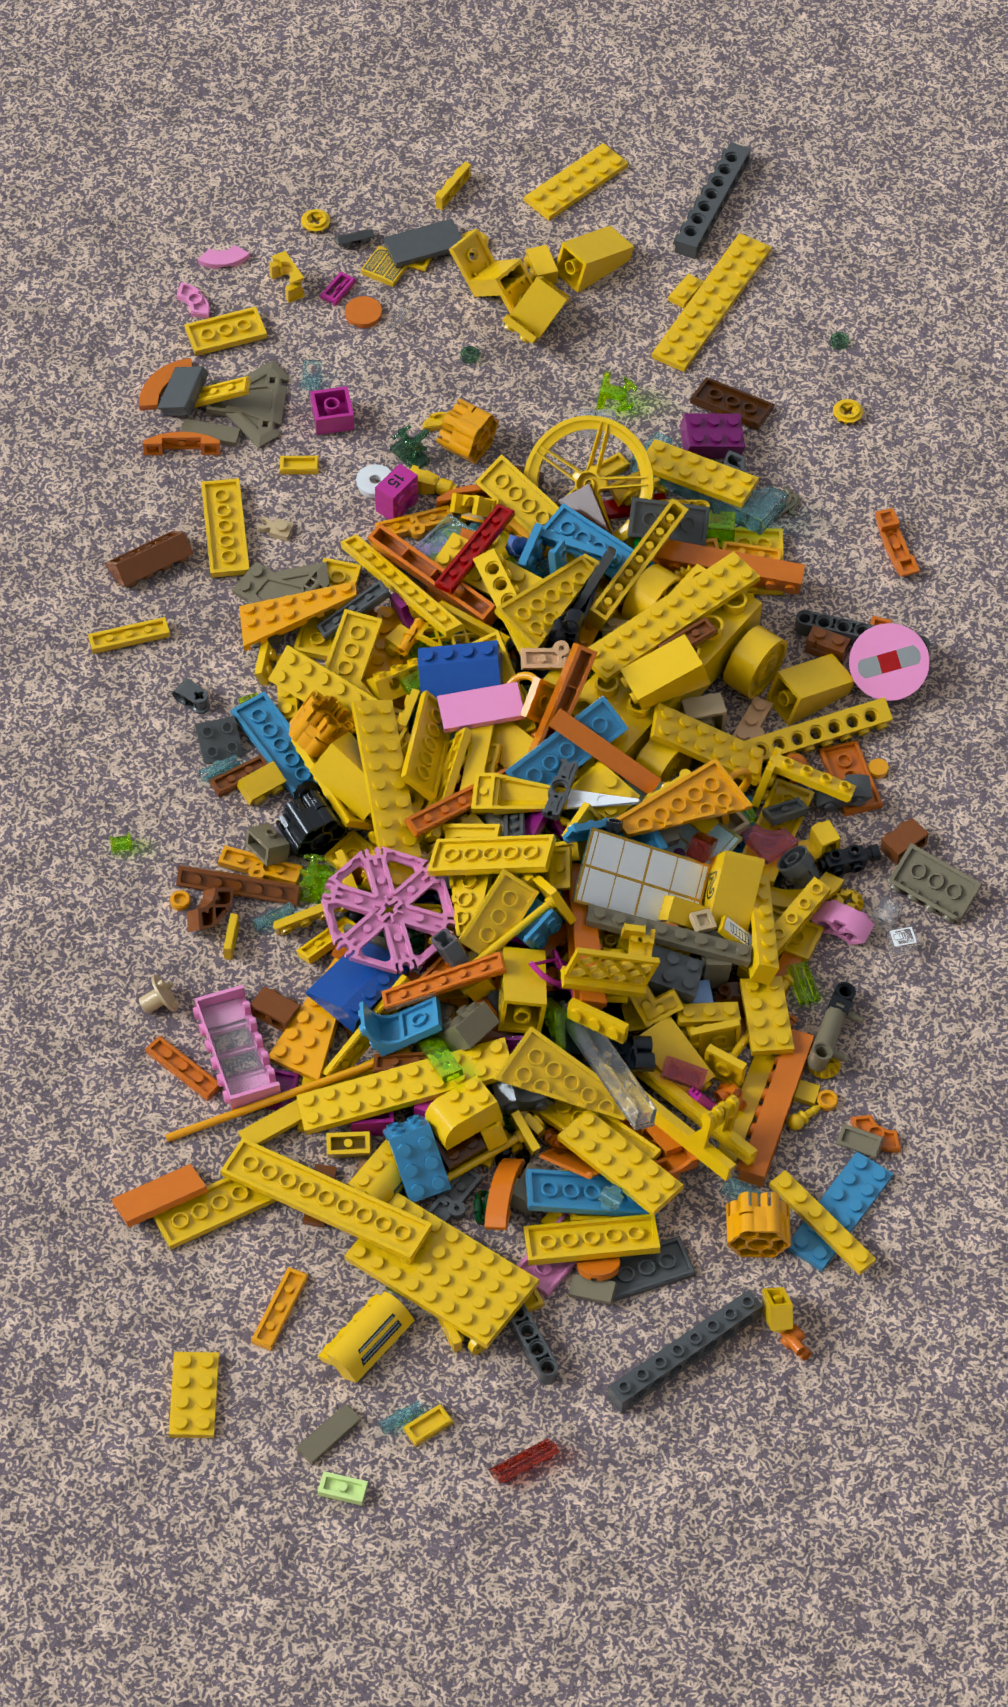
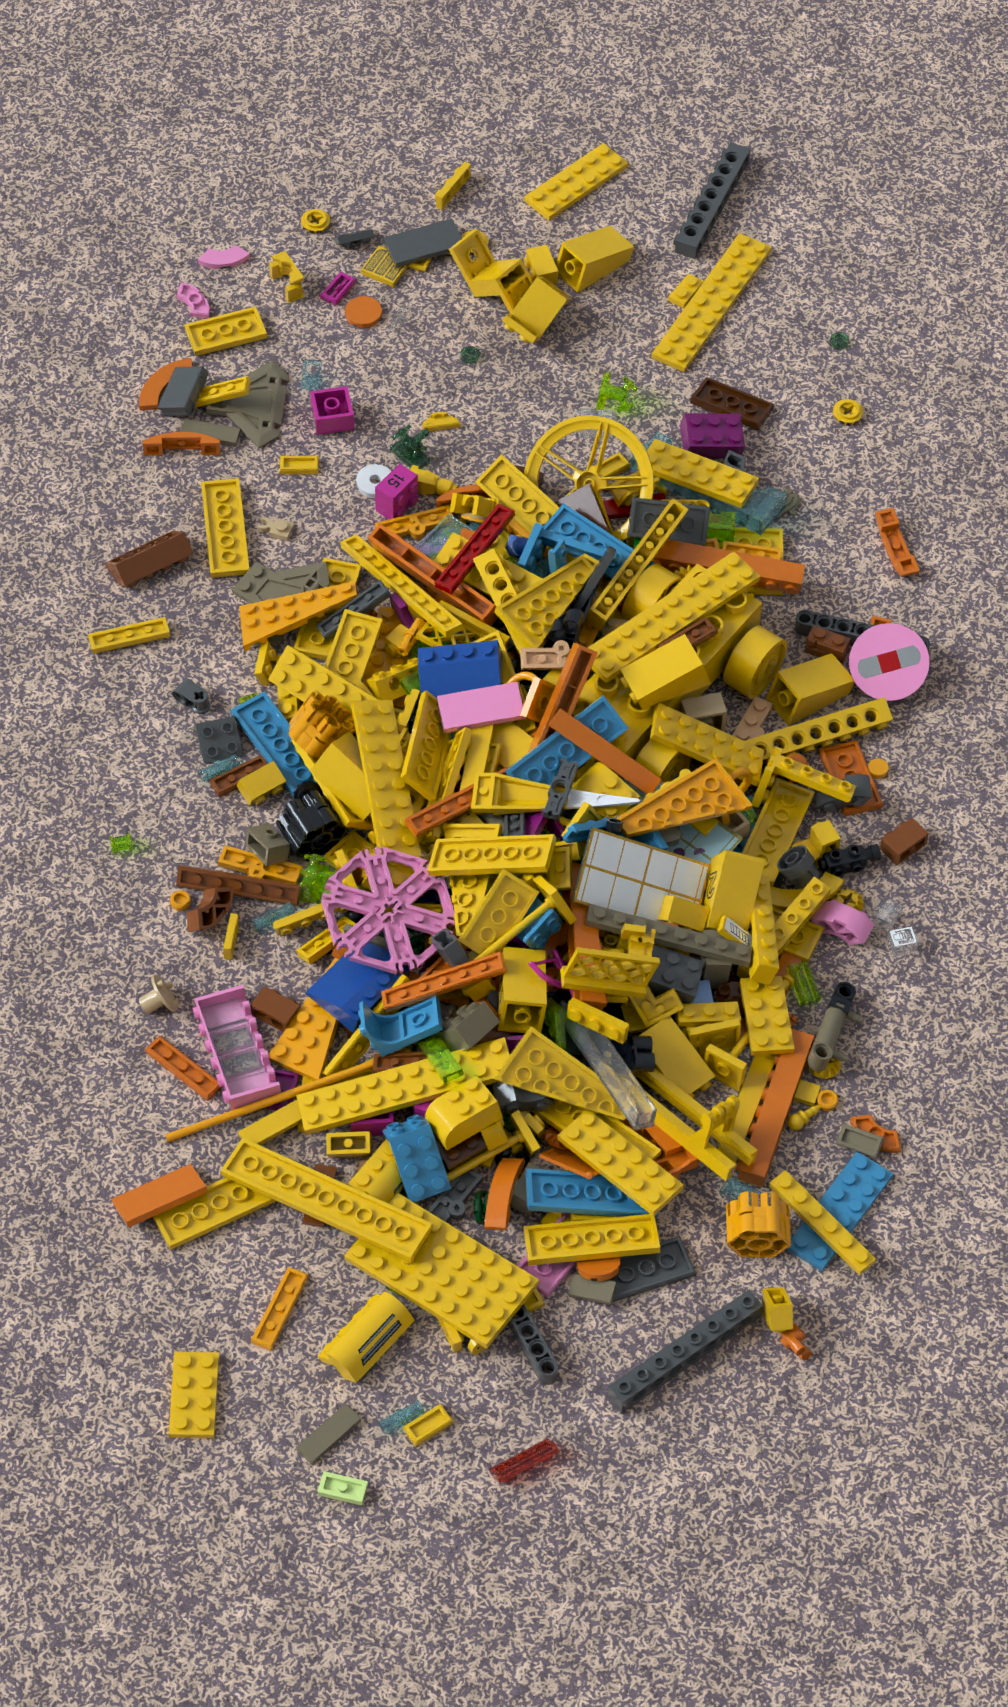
(471, 432): light orange piece -> none
(611, 1198): clear light blue gear -> none
(683, 1073): clear pink plate -> none
(701, 847): clear red brick -> none
(702, 921): tan plate -> none
(702, 1098): dark pink tile -> none
(725, 1090): orange plate -> none
(768, 843): clear pink tile -> none
(785, 811): dark grey plate -> none
(934, 883): dark tan bracket -> none

